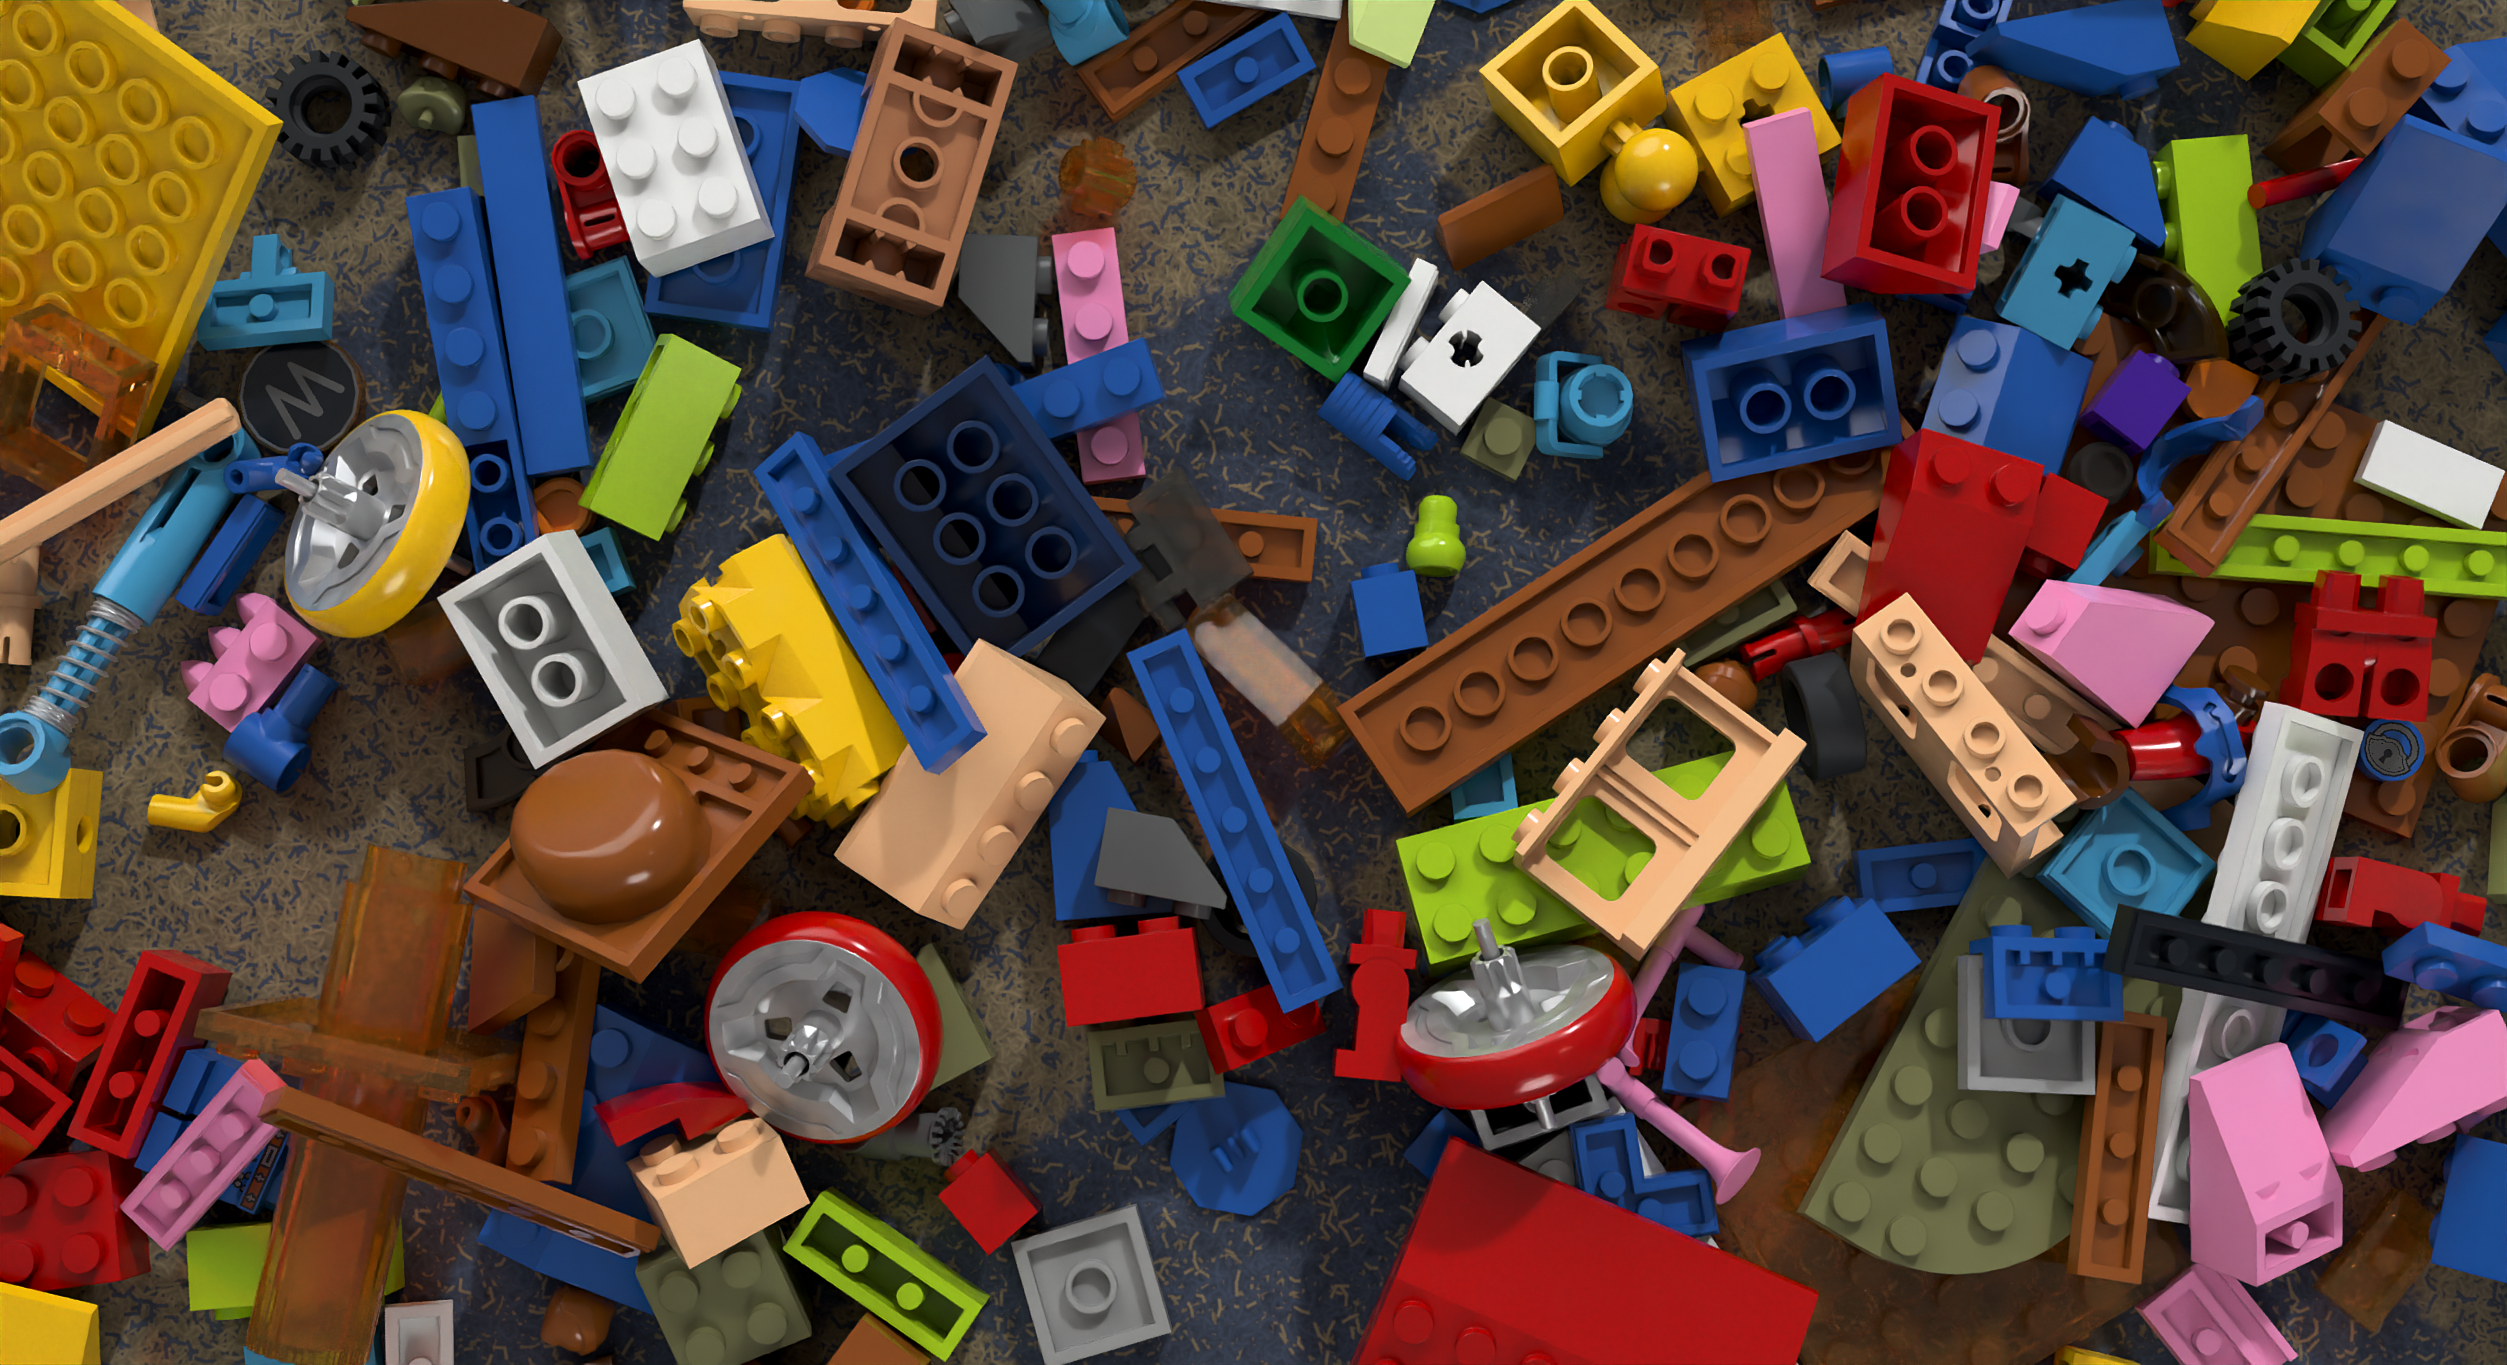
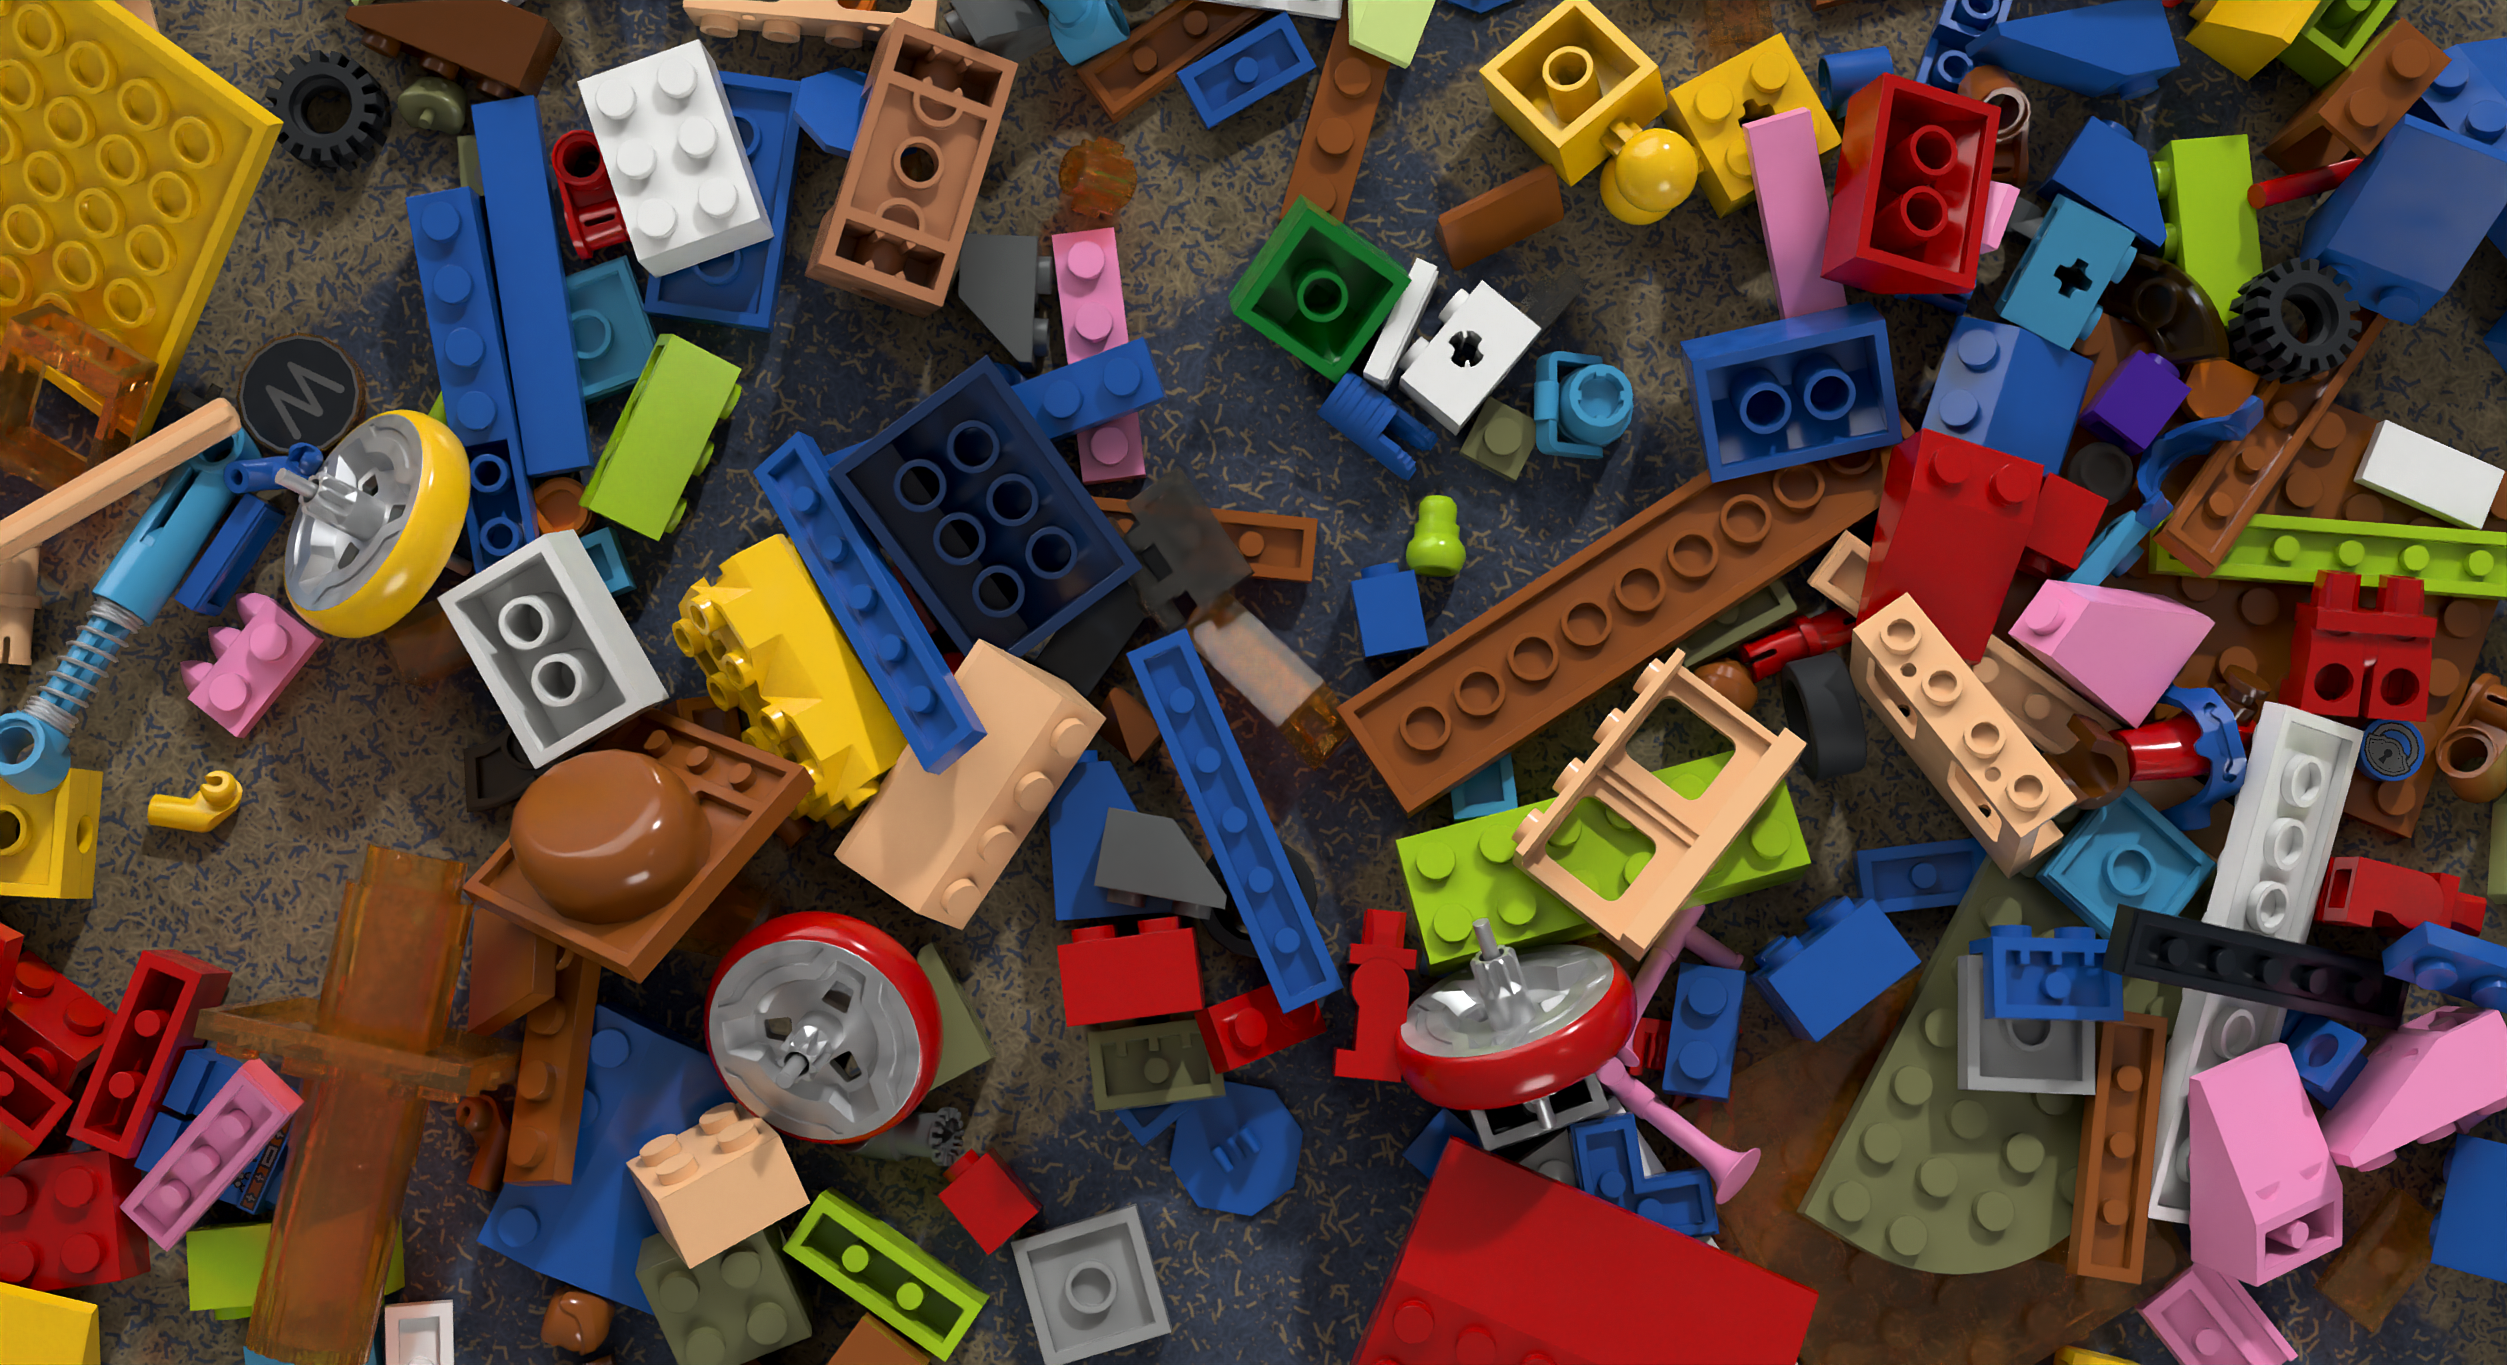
(268, 303): dark azure hinge -> none
(275, 742): blue pin -> none
(456, 1172): dark orange tile -> none
(687, 1105): red slope -> none
(1690, 272): red hips -> none

